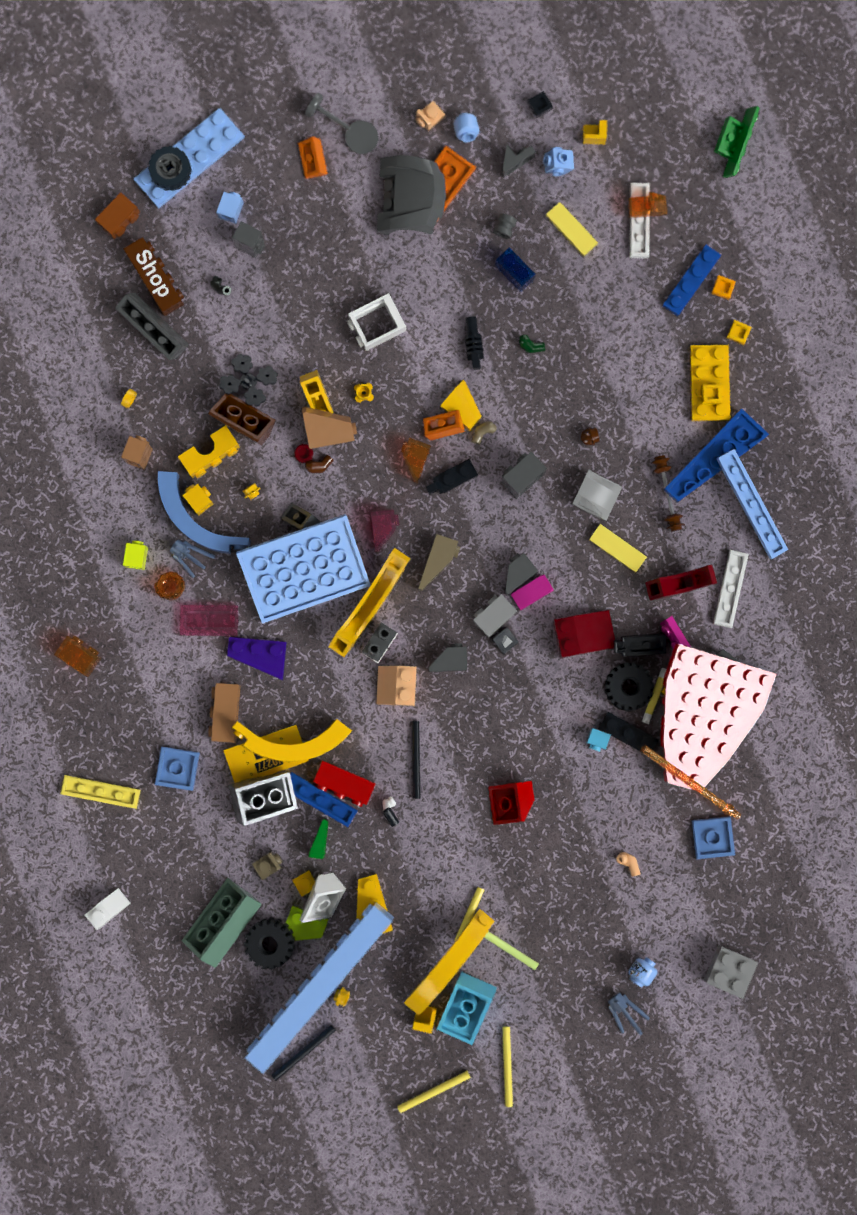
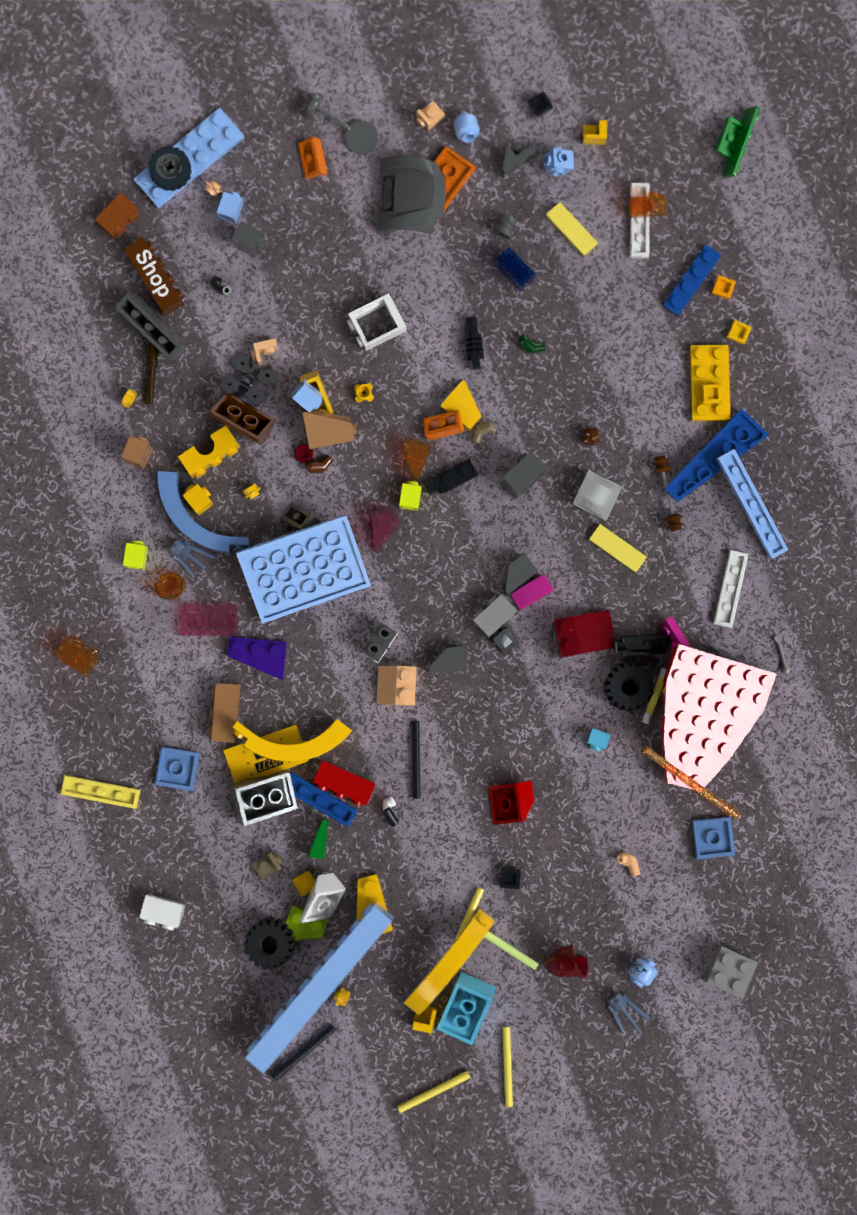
(107, 909): white slope -> none
(151, 363): none -> dark brown pin
(162, 912): none -> white brick
(213, 188): none -> light nougat plate
(221, 923): sand green slope -> none
(267, 347): none -> light nougat bracket
(307, 396): none -> light blue brick
(370, 603): yellow arch -> none
(410, 496): none -> neon yellow brick
(440, 557): dark tan slope -> none
(510, 878): none -> black plate
(564, 964): none -> dark red helmet
(627, 733): black plate -> none
(681, 583): dark red arch -> none
(786, 670): none -> light grey hinge

